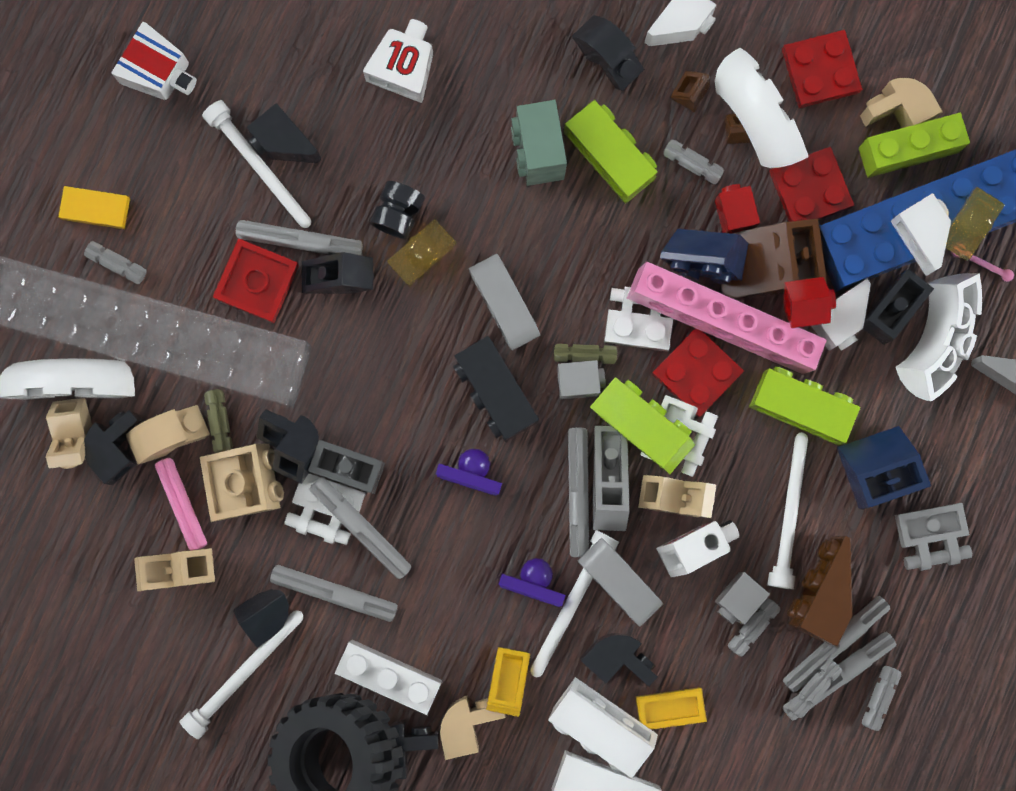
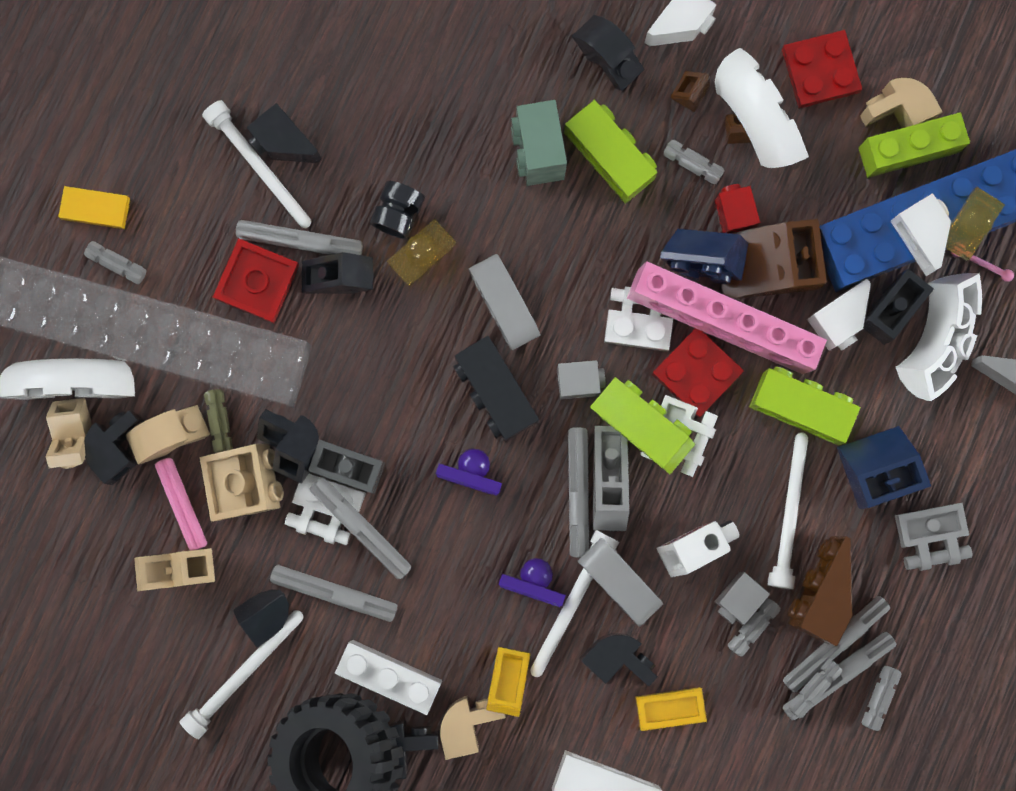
(153, 65): torso -> none
(402, 62): white torso -> none
(582, 353): olive axle -> none
(603, 728): white brick -> none
(677, 496): tan brick -> none
(808, 302): red brick -> none
(812, 187): red plate -> none

